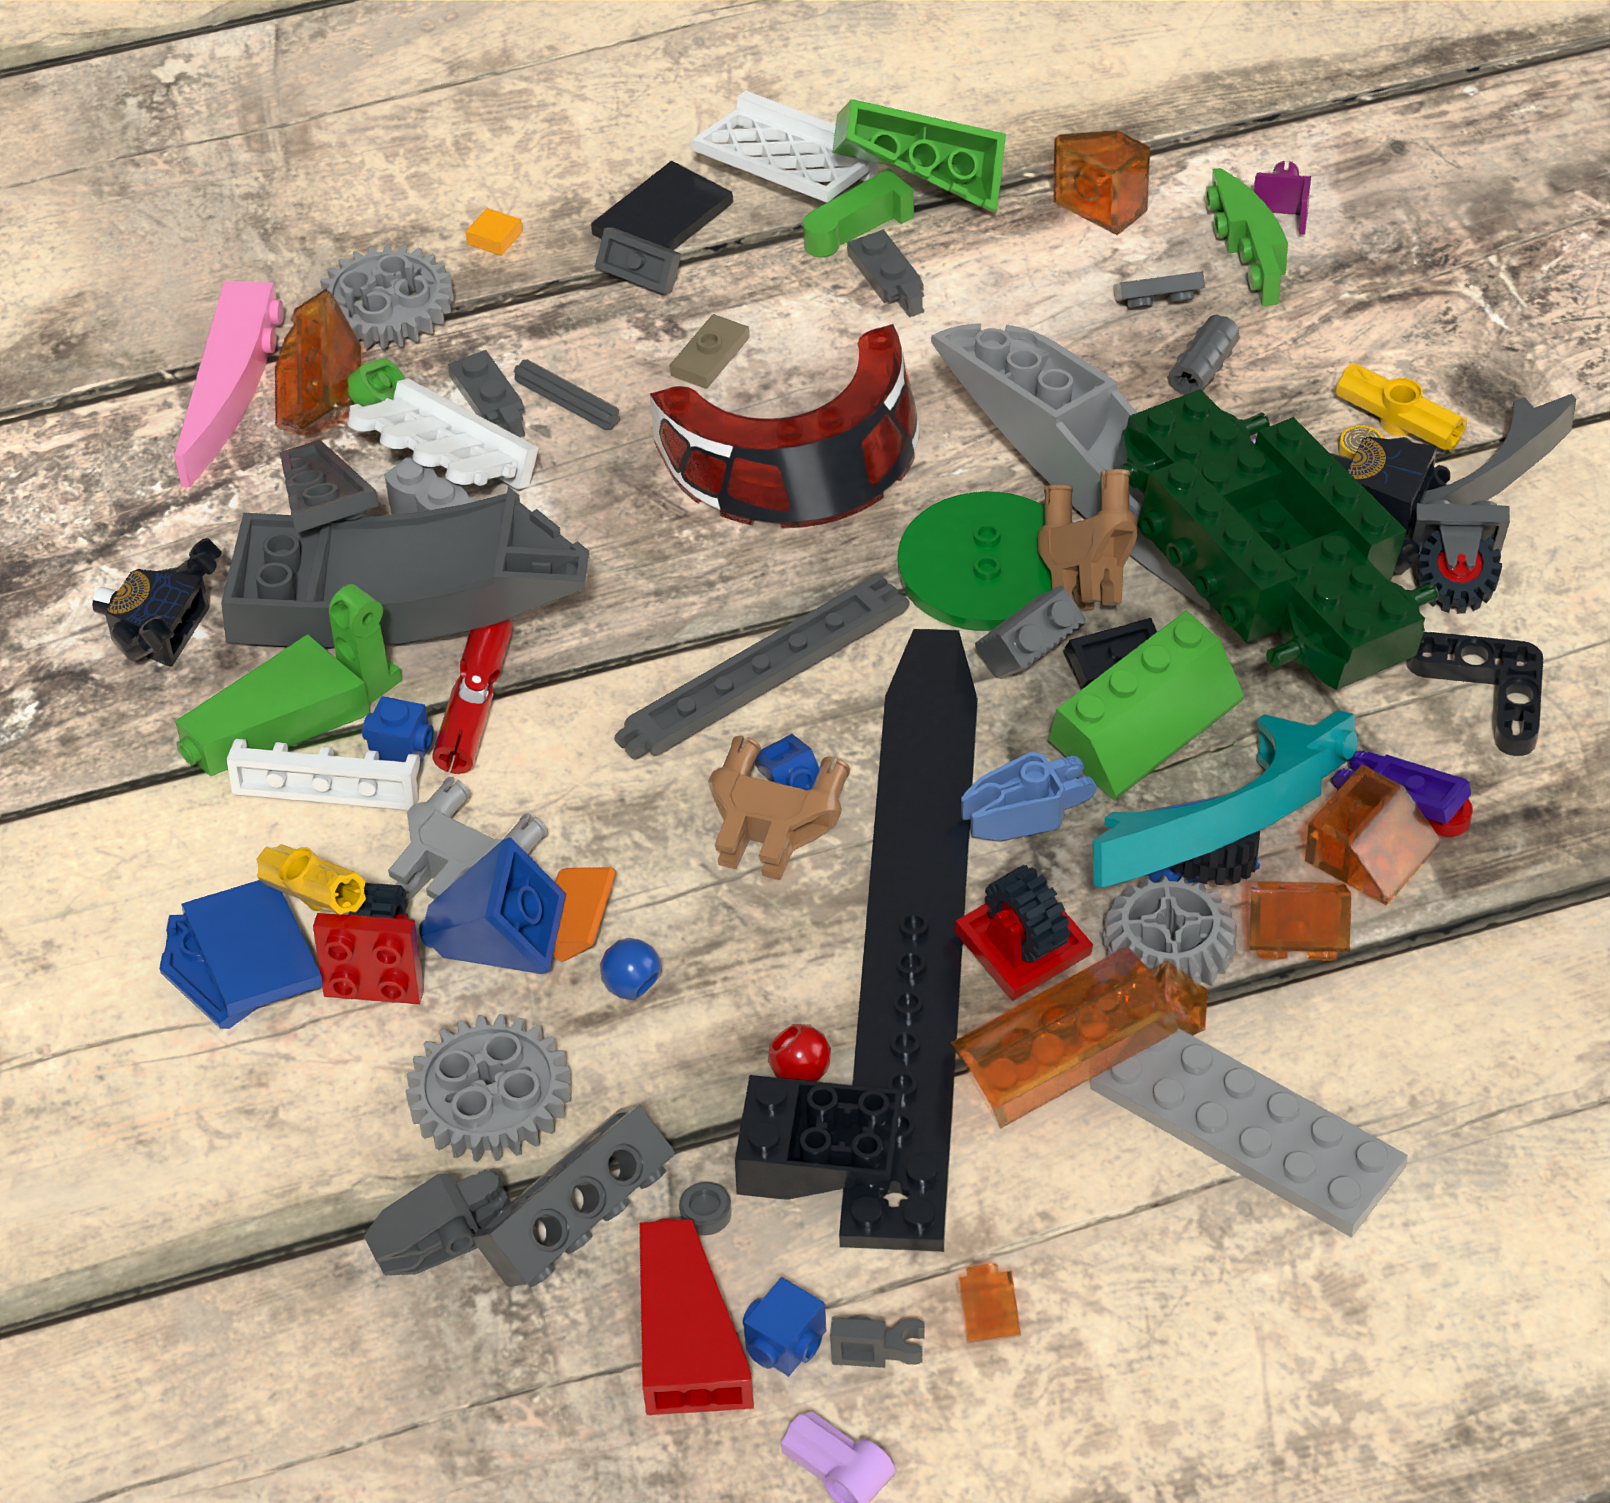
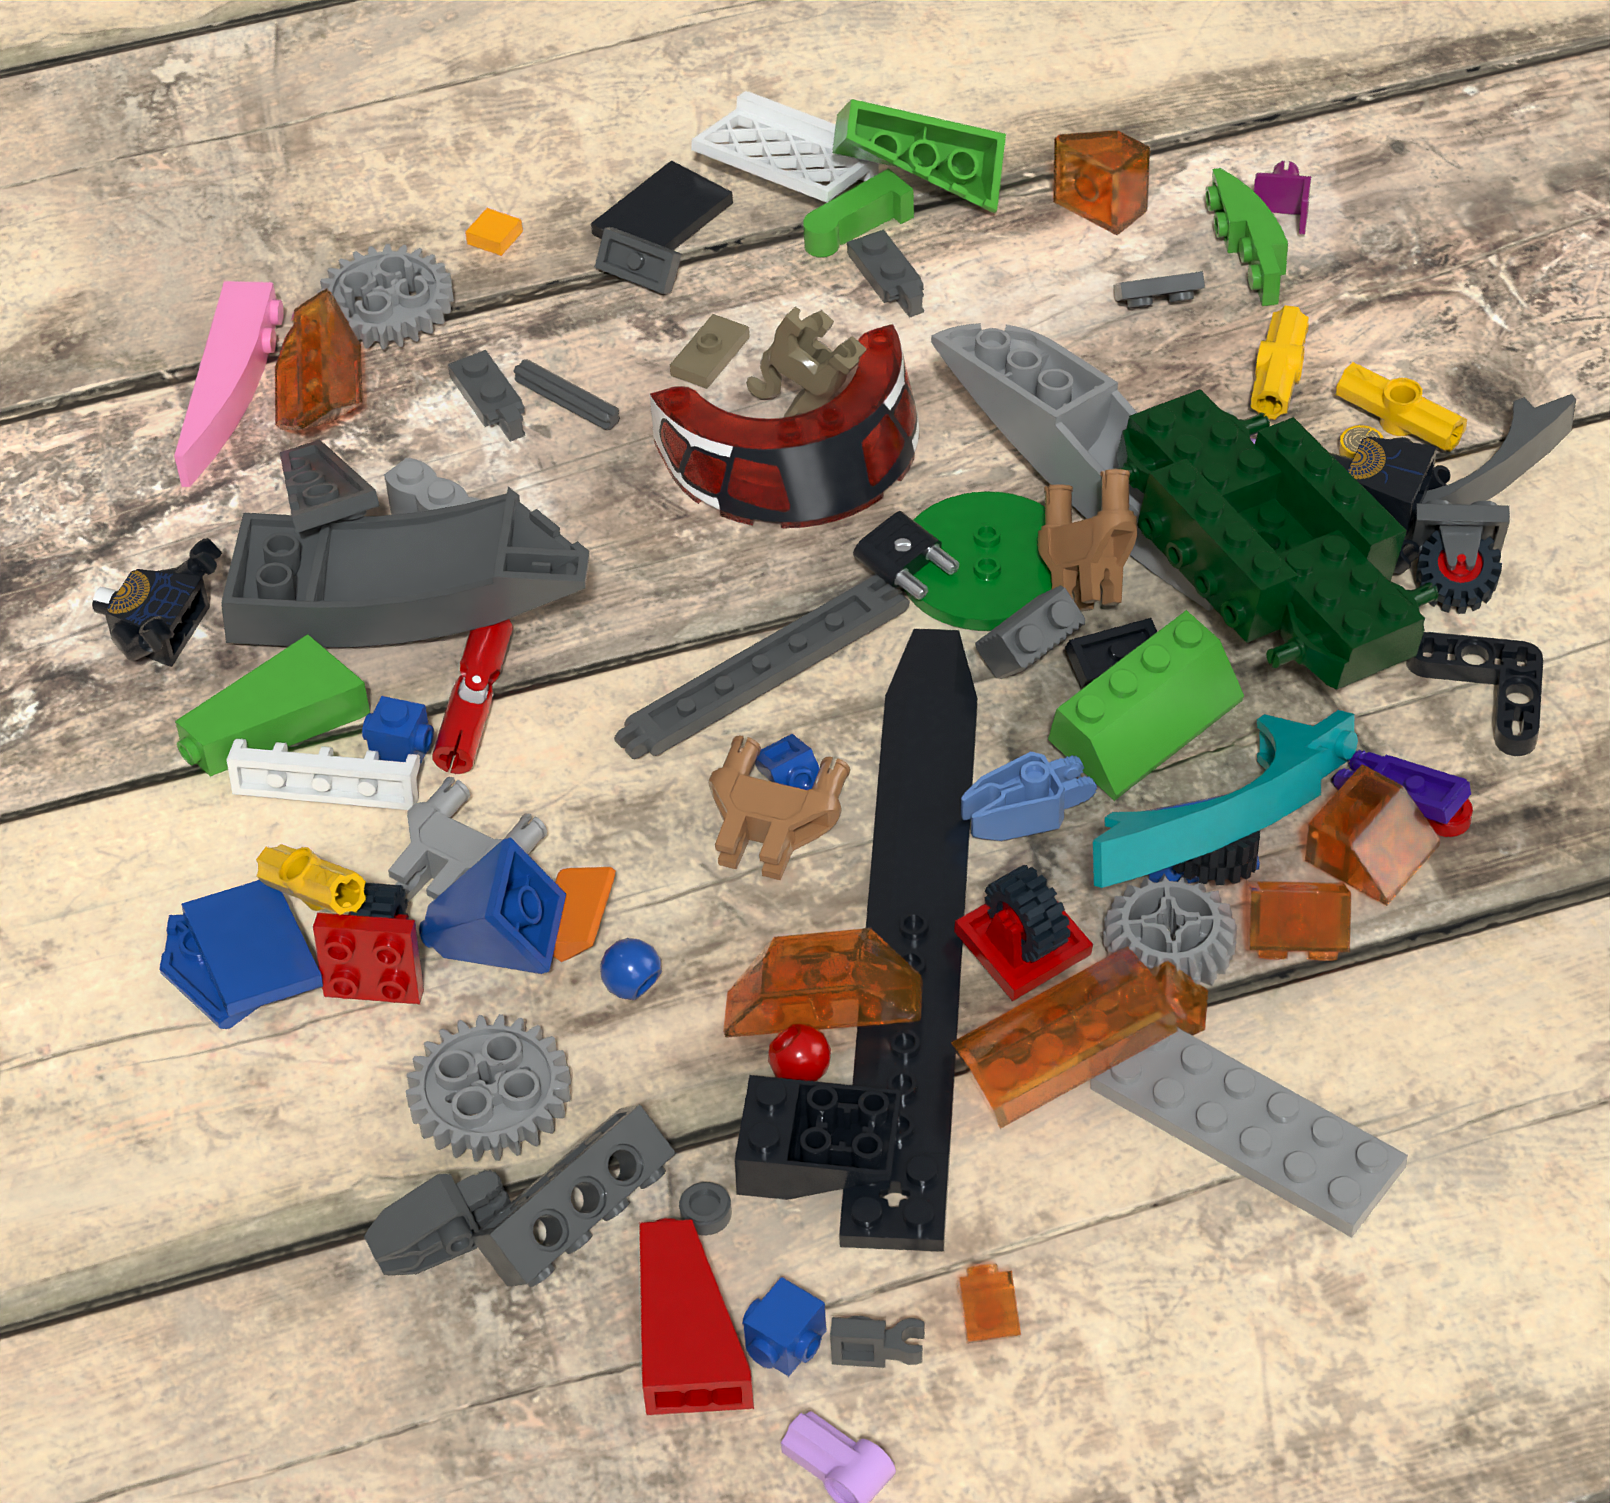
(360, 641): bright green leg -> none
(374, 382): bright green plate -> none
(447, 437): white fence -> none
(806, 362): none -> dark tan animal
(825, 983): none -> clear orange wedge
(900, 550): none -> black piece
(1204, 354): dark grey axle -> none
(1280, 362): none -> yellow piece

